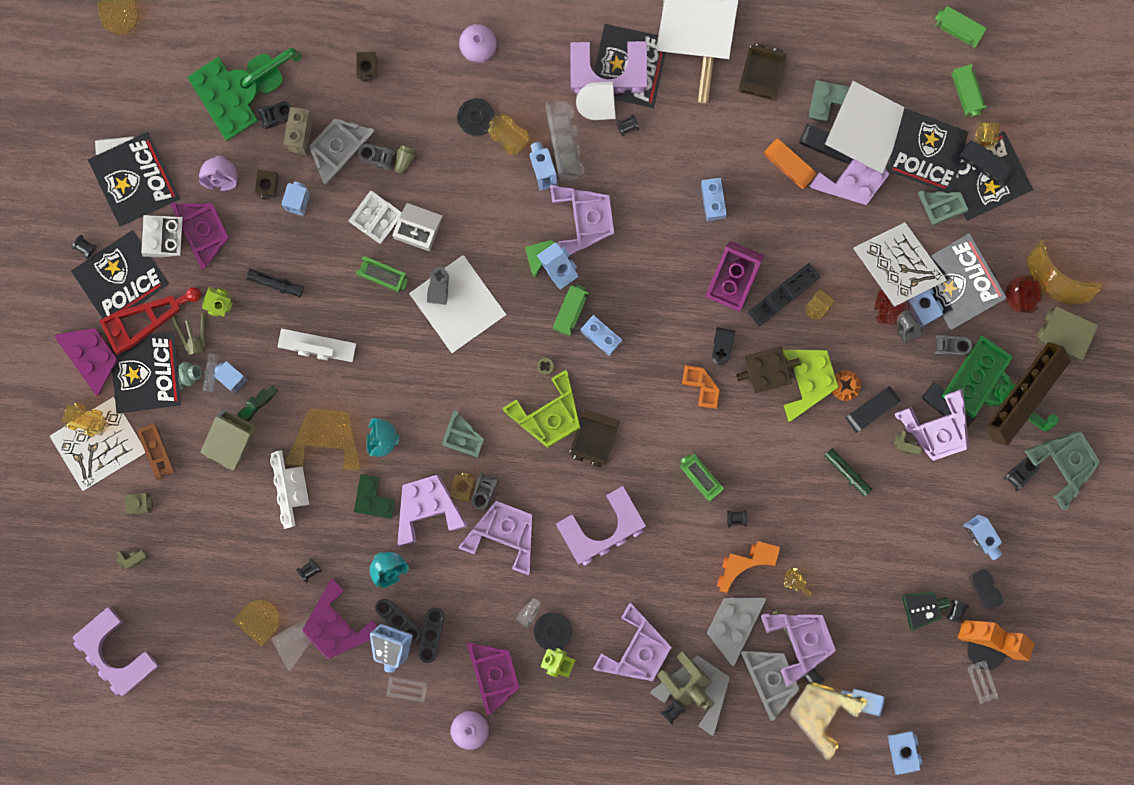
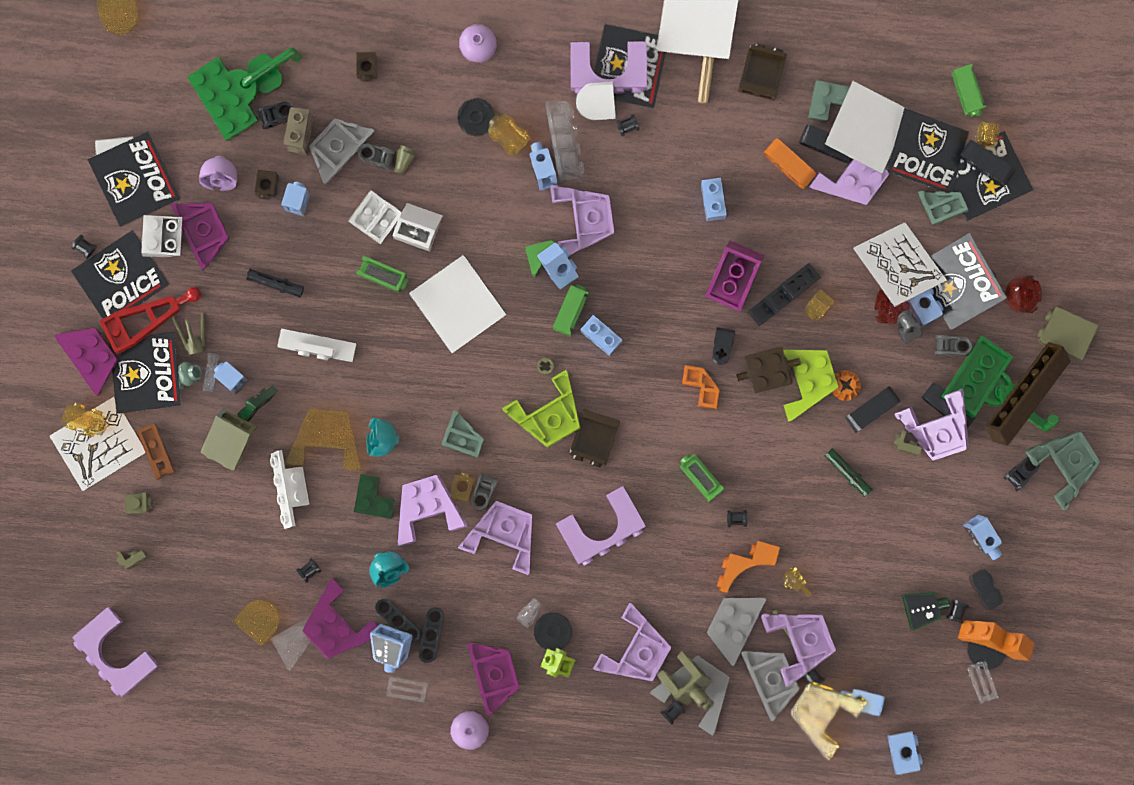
(213, 296): lime brick -> none
(438, 290): dark grey piece -> none
(960, 26): bright green window -> none
(1056, 283): clear yellow windscreen -> none

